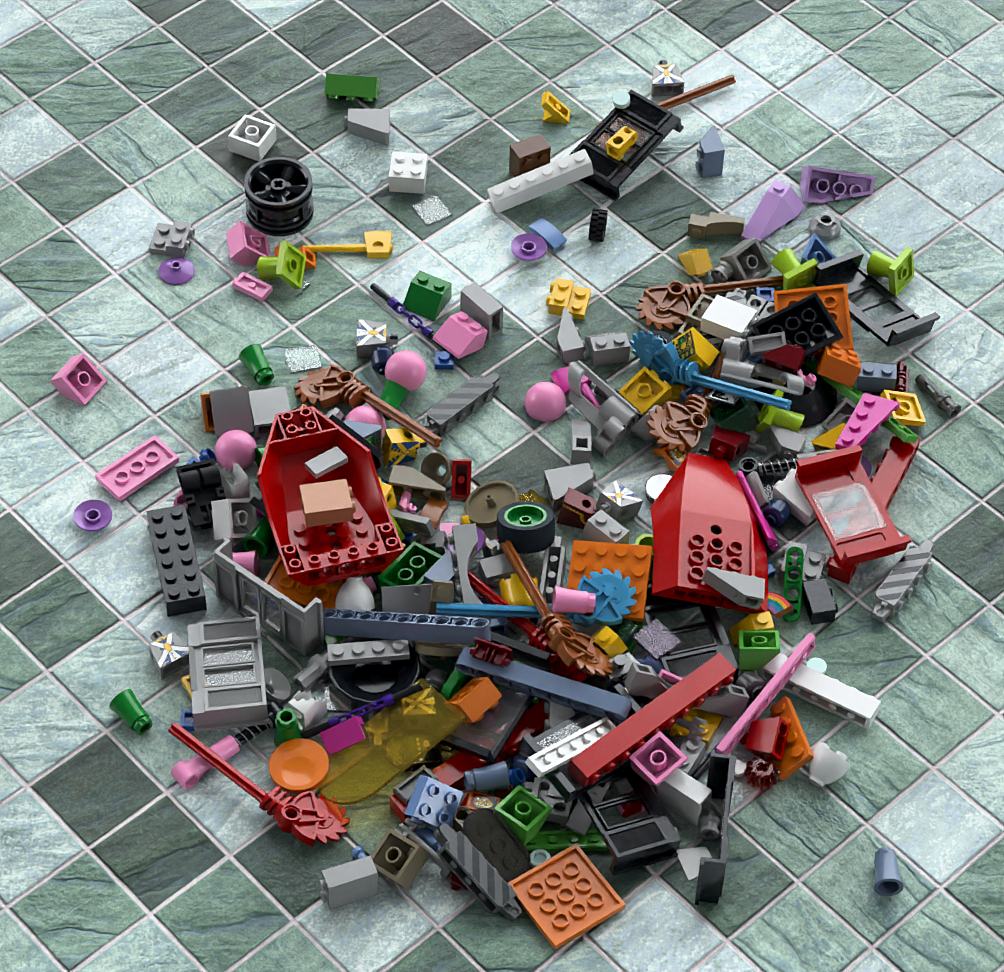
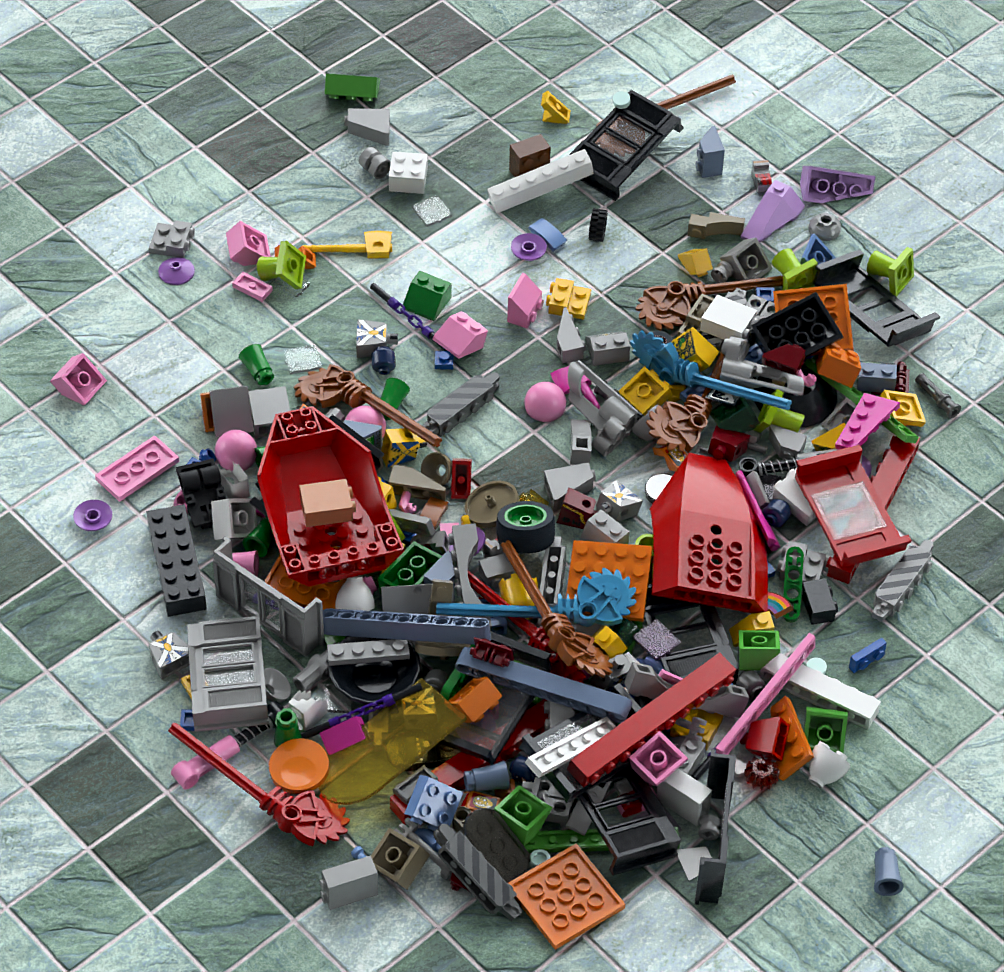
(131, 711): green plant -> none
(252, 137): white brick -> none
(277, 179): black wheel -> none
(326, 462): tile -> none
(374, 162): none -> light grey wheel
(406, 369): bright pink piece -> none
(482, 309): light grey brick -> none
(516, 777): blue plate -> none
(524, 302): none -> bright pink slope
(572, 601): bright pink plant -> none
(621, 142): yellow leg -> none
(666, 80): light grey torso -> none
(739, 588): light grey slope -> none
(761, 175): none -> light grey leg
(764, 343): light grey tile -> none
(826, 726): none -> bright green slope
(867, 655): none -> blue plate

